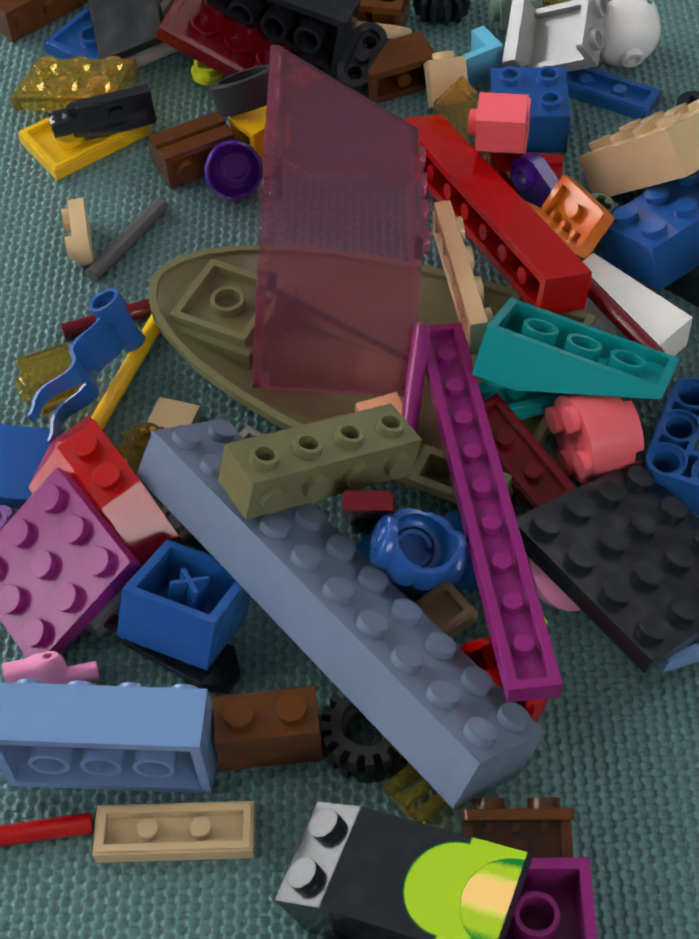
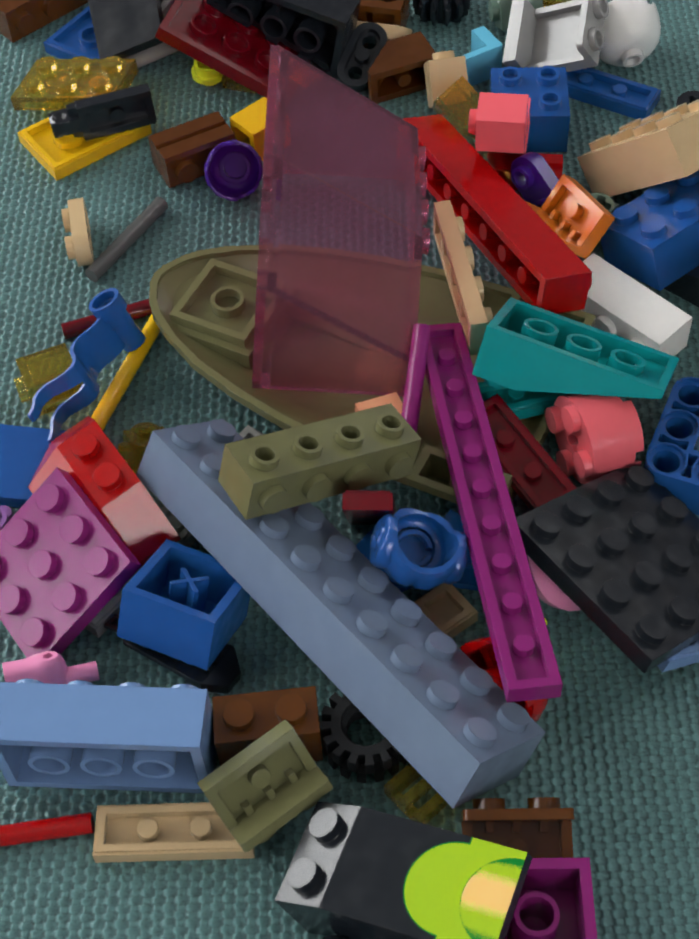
(174, 413): tan tile -> none
(241, 91): black tyre -> none
(265, 786): none -> olive bracket
(620, 317): dark red bar -> none

